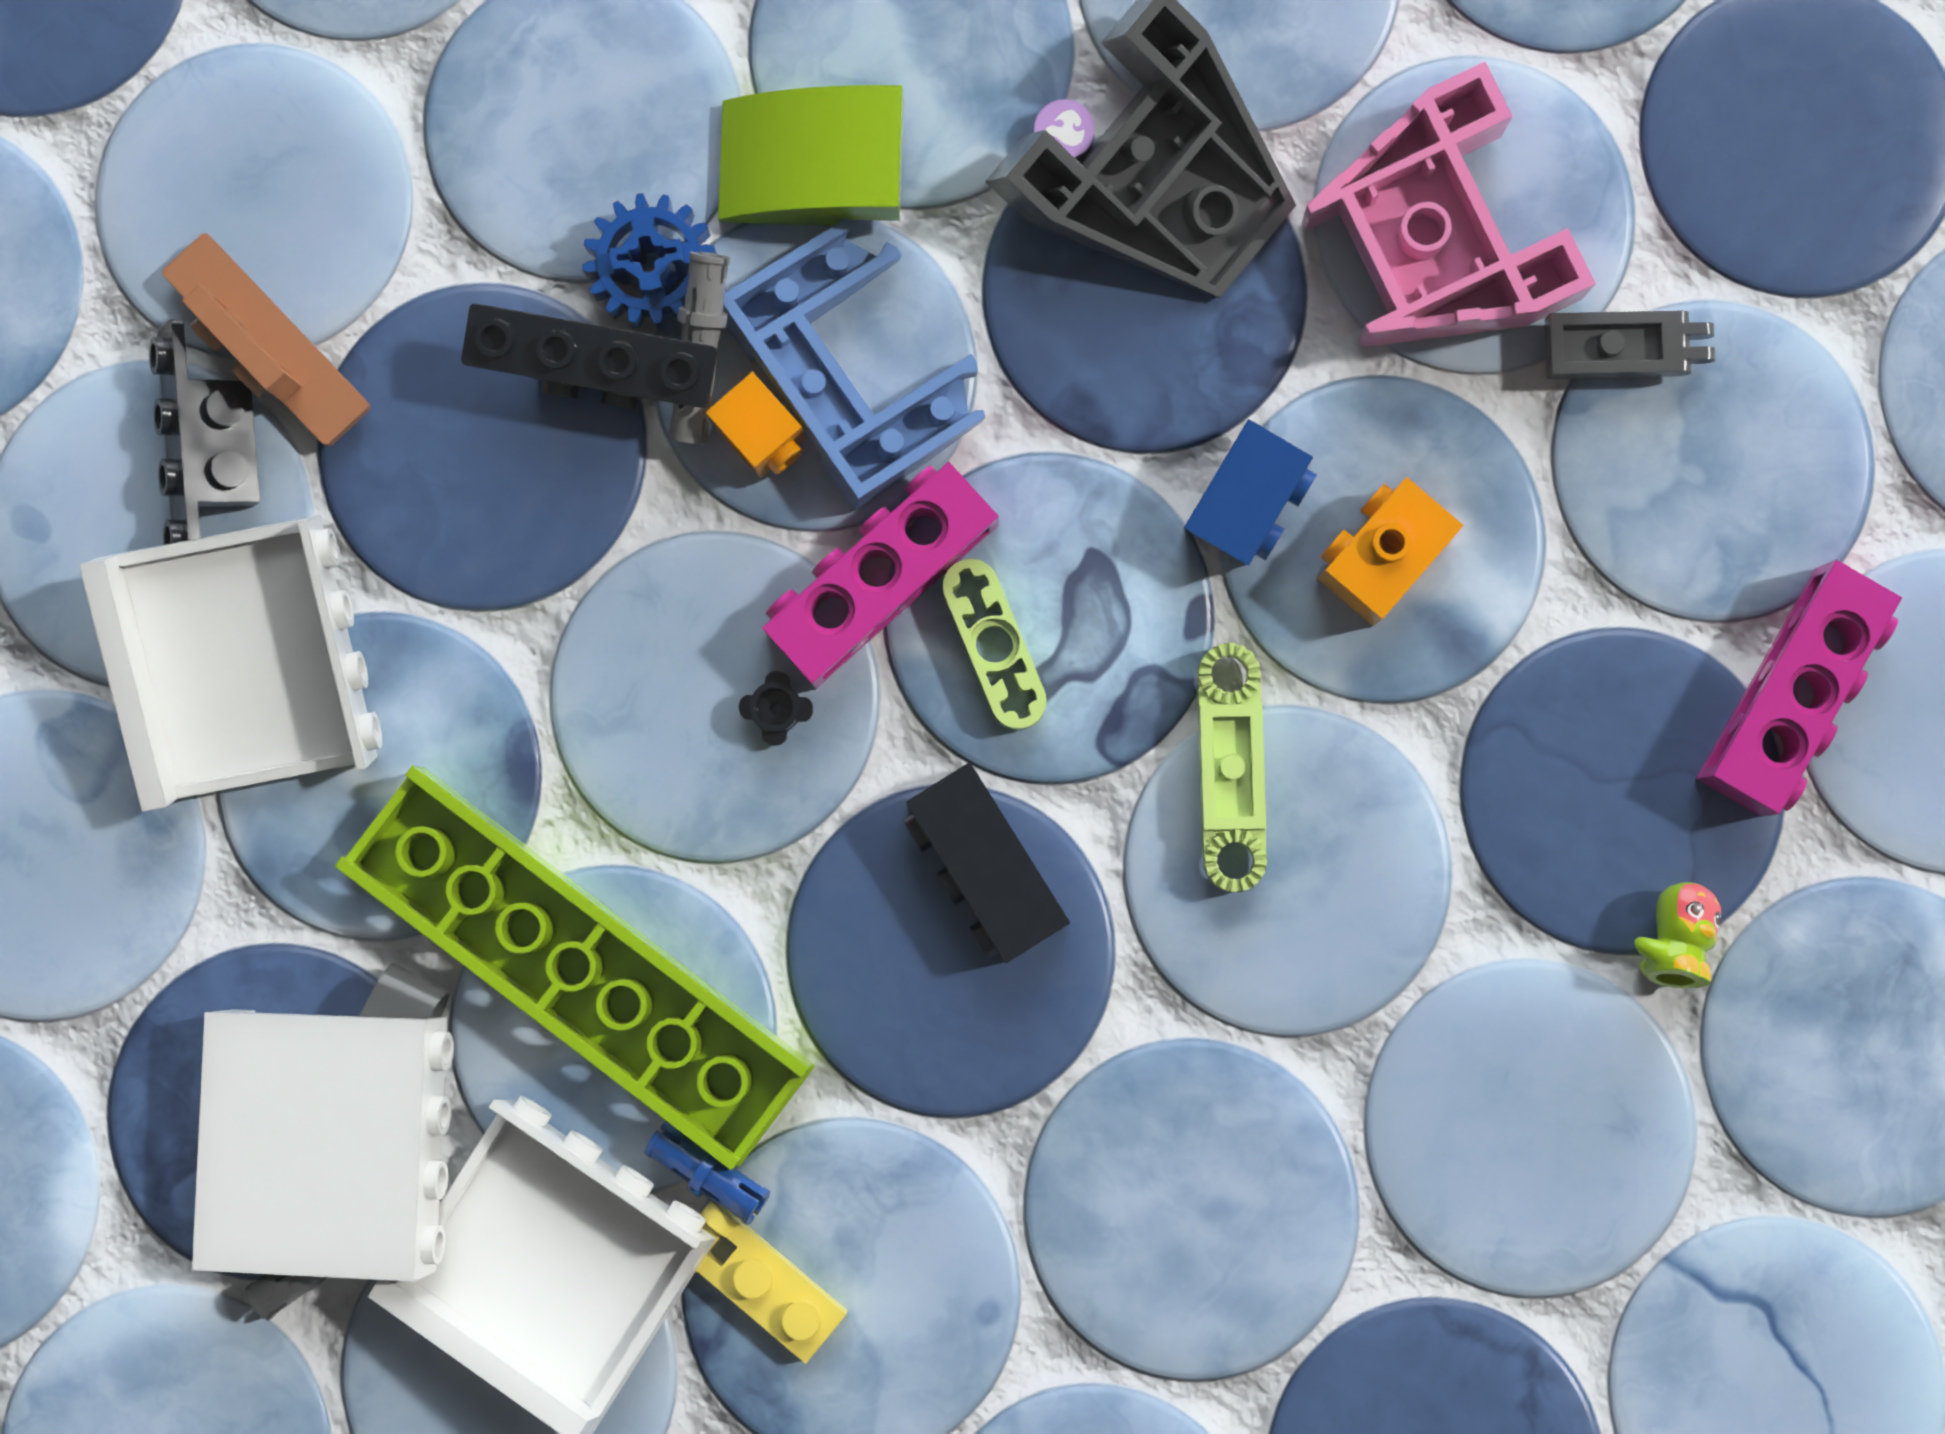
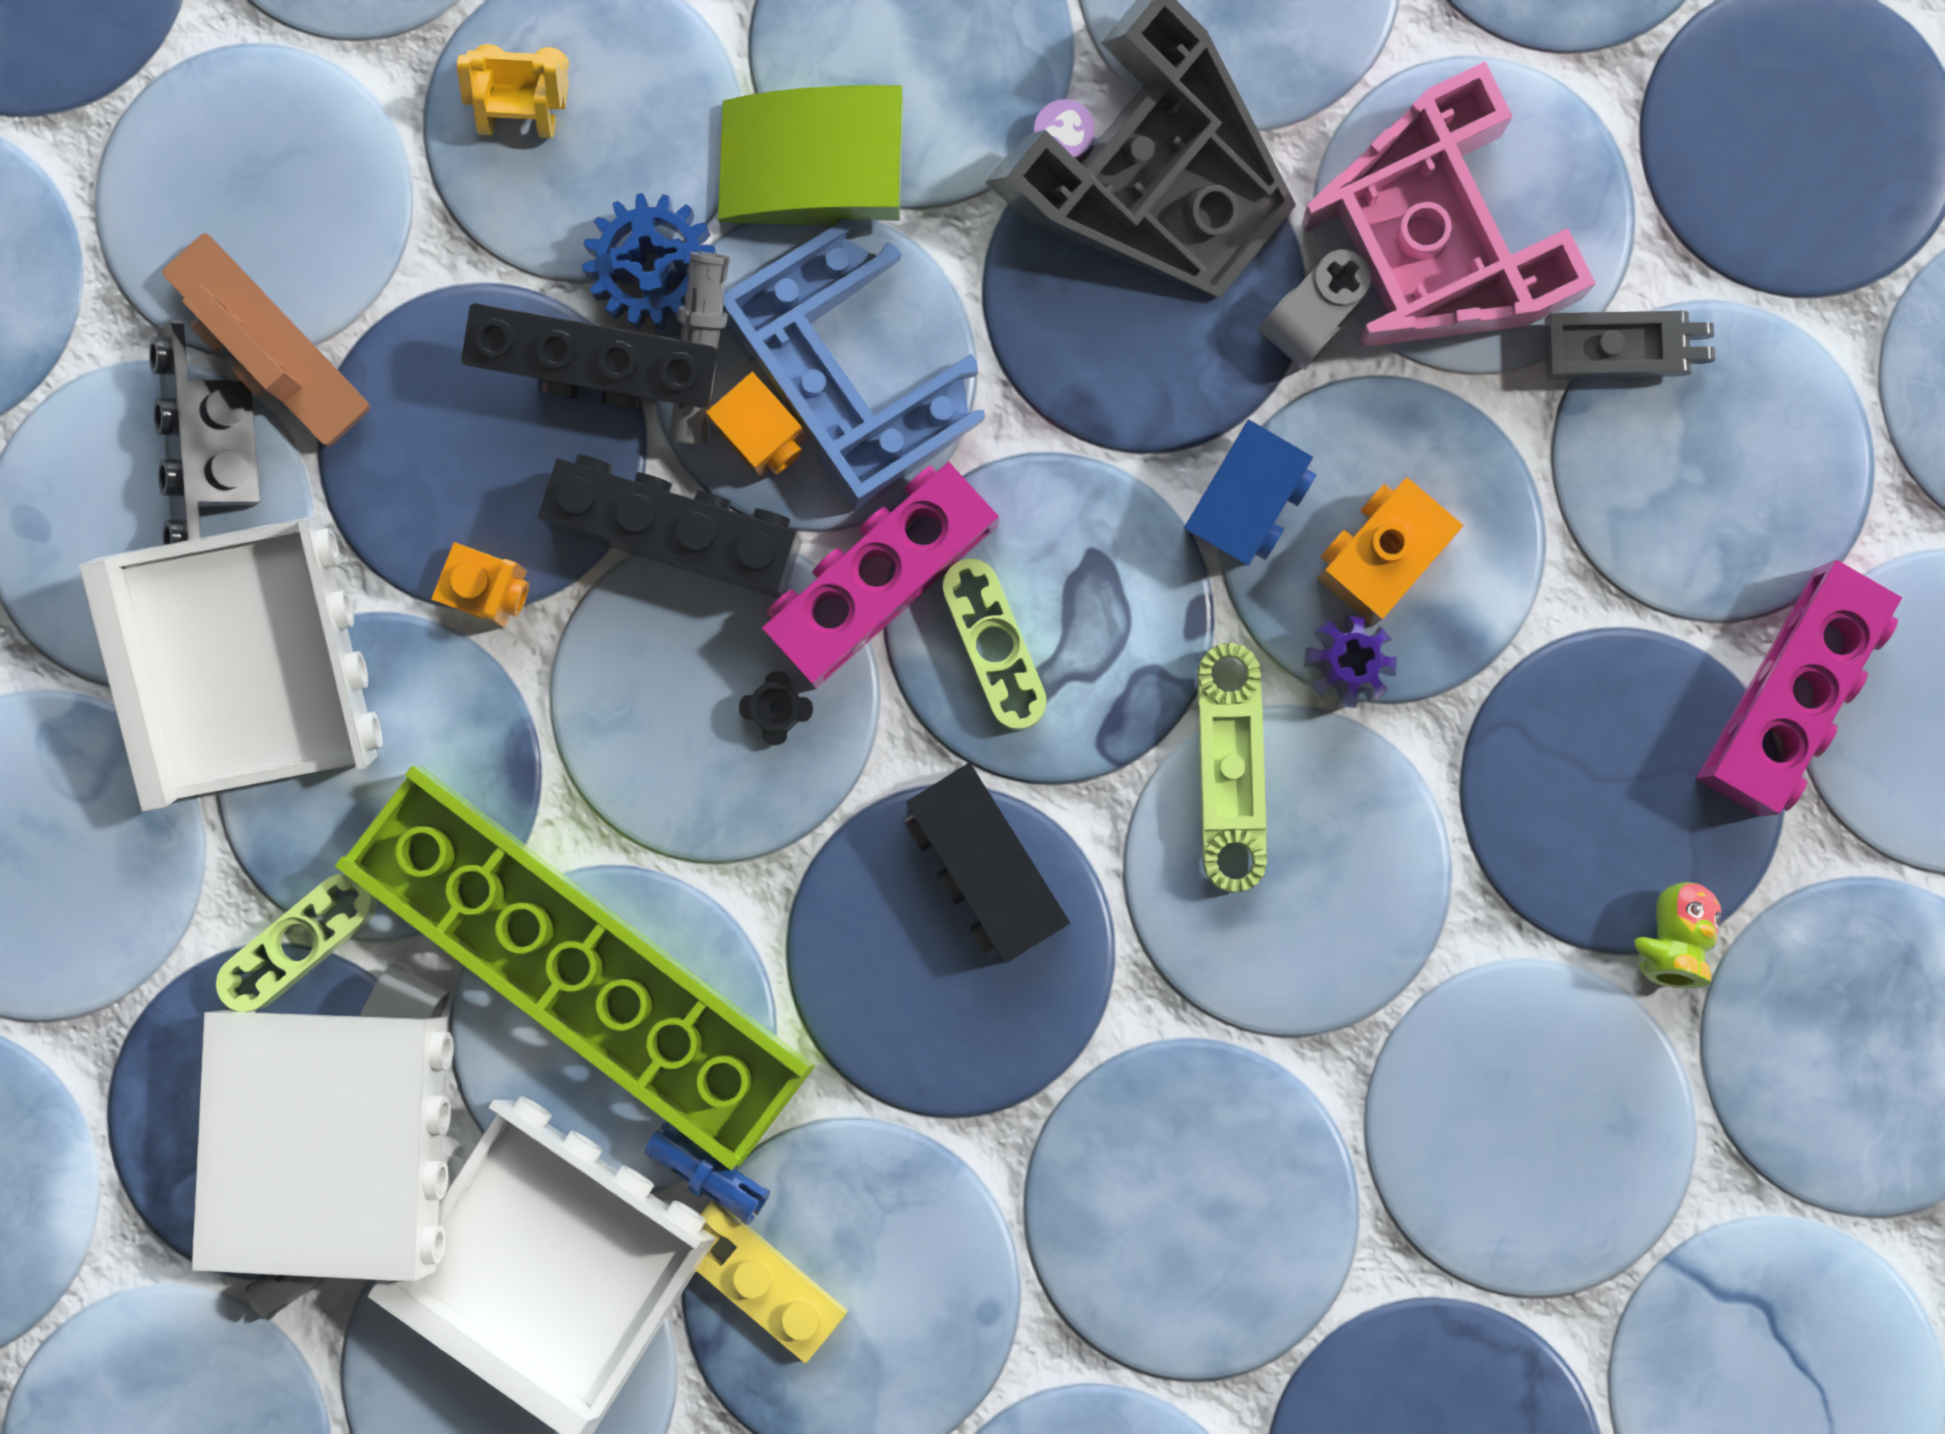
(271, 984): none -> yellowish green beam
(482, 585): none -> light orange bracket
(513, 86): none -> yellow piece
(671, 528): none -> black brick
(1312, 313): none -> light grey piece
(1345, 680): none -> dark purple piece

